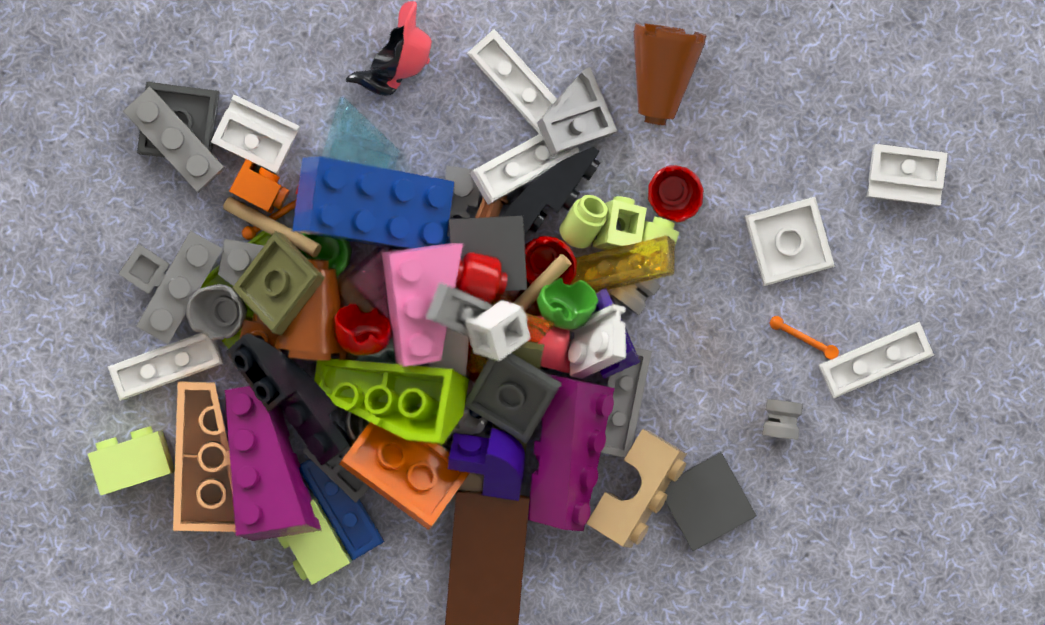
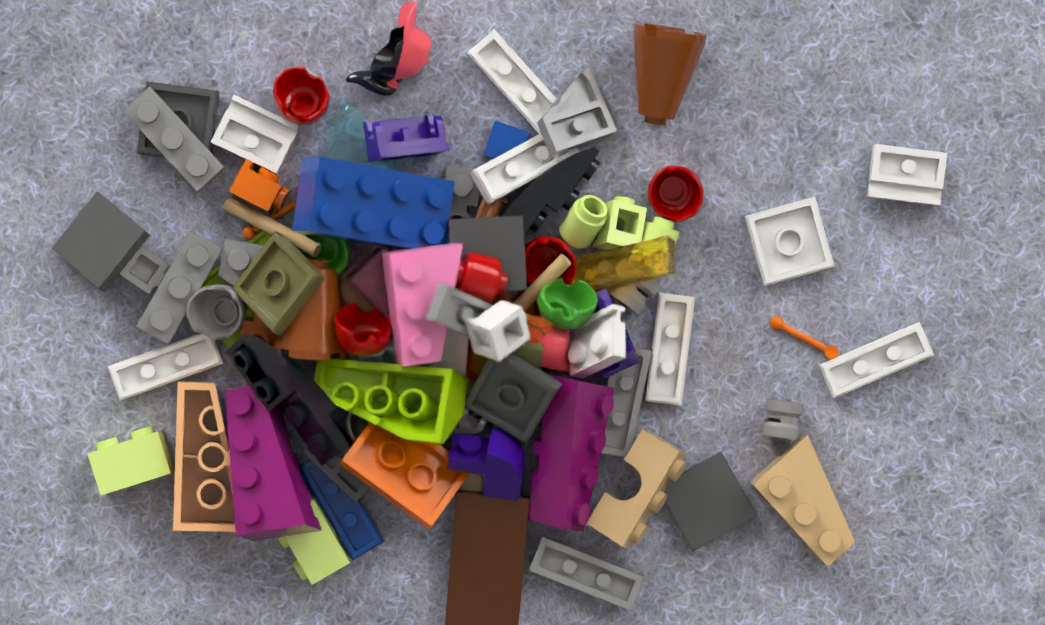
(100, 241): none -> dark grey tile
(300, 96): none -> red hair
(405, 138): none -> dark purple hinge
(504, 138): none -> blue tile
(586, 573): none -> light grey plate
(670, 349): none -> white tile
(805, 500): none -> tan wedge

